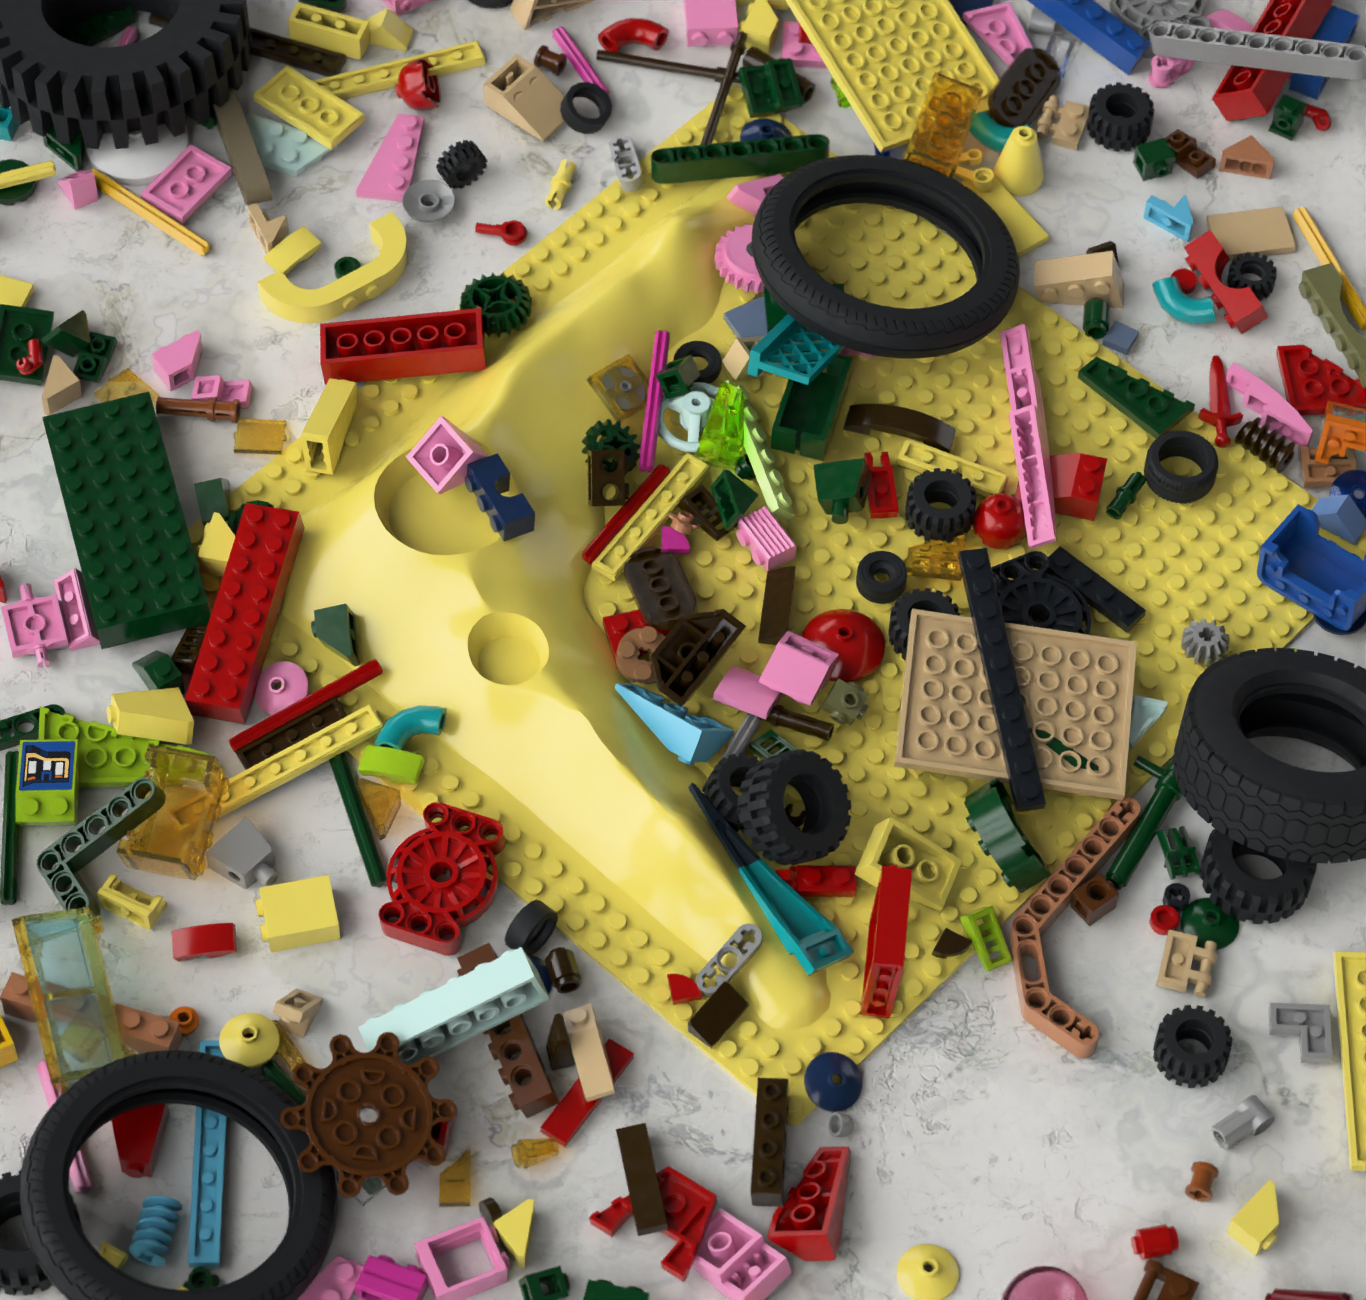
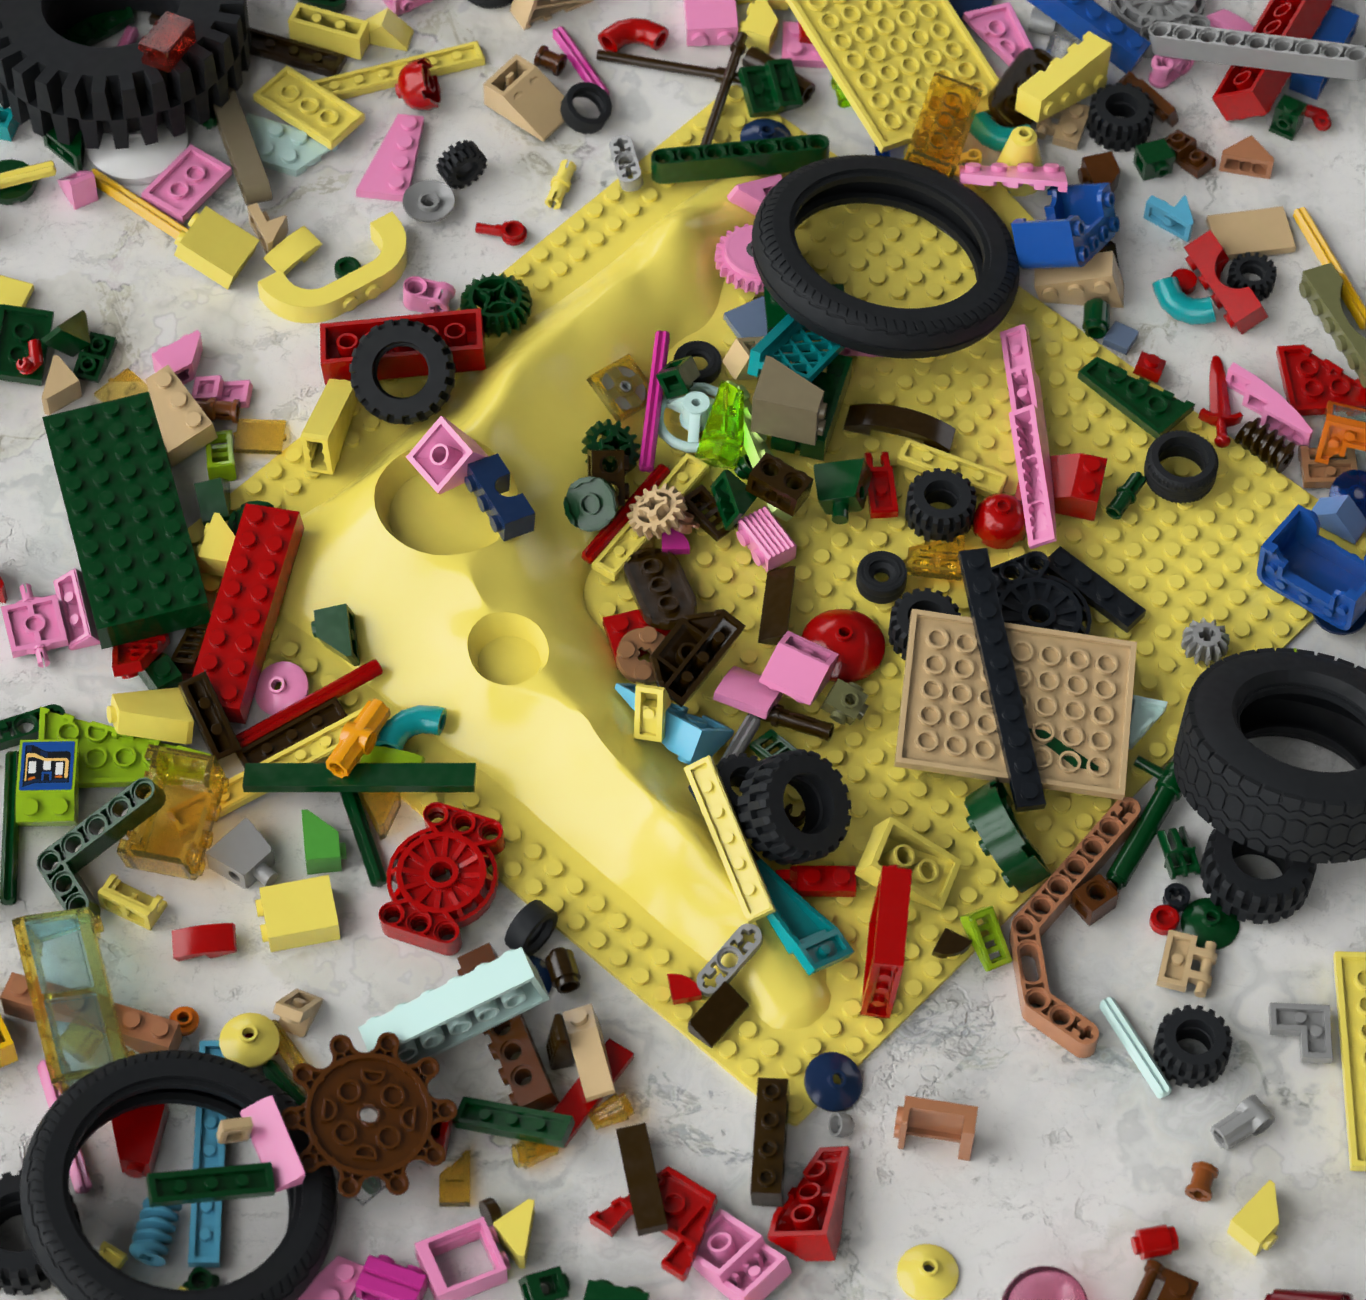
(137, 655): none -> red wing
(167, 41): none -> clear red brick
(179, 416): none -> tan wedge
(209, 716): none -> dark brown slope
(210, 1184): none -> dark green plate
(215, 247): none -> light yellow brick
(221, 457): none -> lime slope
(234, 1130): none -> tan tile
(274, 1143): none -> bright pink slope
(321, 845): none -> bright green slope
(358, 738): none -> light orange piece
(363, 777): none -> dark green tile
(365, 365): none -> black tyre
(426, 295): none -> bright pink piece
(514, 1122): none -> dark green plate
(591, 503): none -> tile
(612, 1111): none -> clear yellow cone
(650, 712): none -> light yellow slope
(657, 511): none -> tan gear
(729, 839): none -> light yellow tile
(779, 484): none -> dark brown brick
(787, 405): none -> dark tan slope
(937, 1121): none -> nougat panel
(1014, 176): none -> bright pink wing
(1066, 79): none -> light yellow wedge
(1074, 228): none -> blue windscreen
(1099, 169): none -> reddish brown slope
(1135, 1047): none -> light aqua axle
(1149, 367): none -> red plate
(1162, 108): none -> reddish brown hinge

